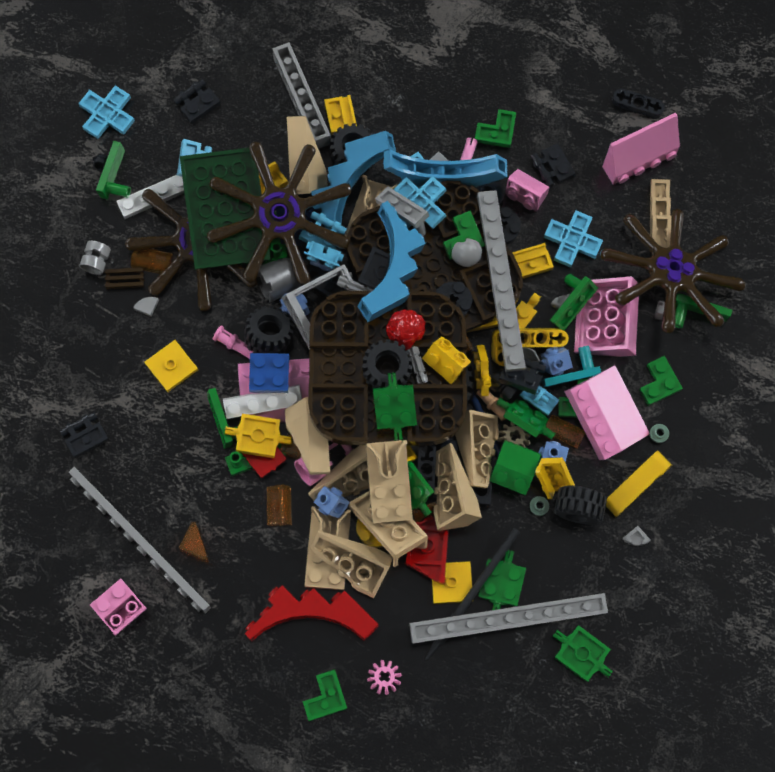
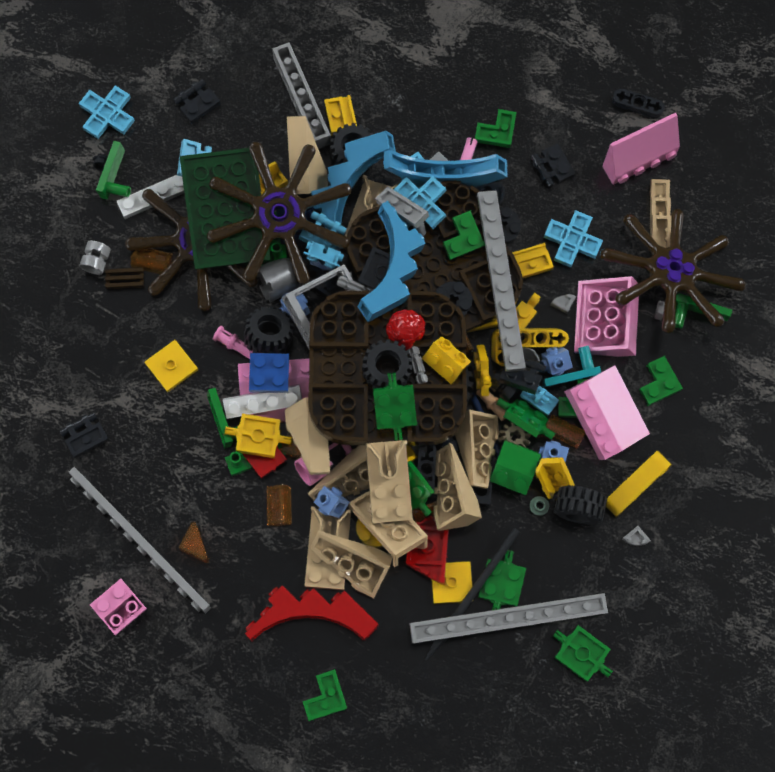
(146, 305): light grey tile -> none
(385, 670): bright pink gear -> none
(467, 252): light grey hair -> none
(526, 190): bright pink slope -> none
(575, 302): green piece -> none
(655, 437): sand green plate -> none

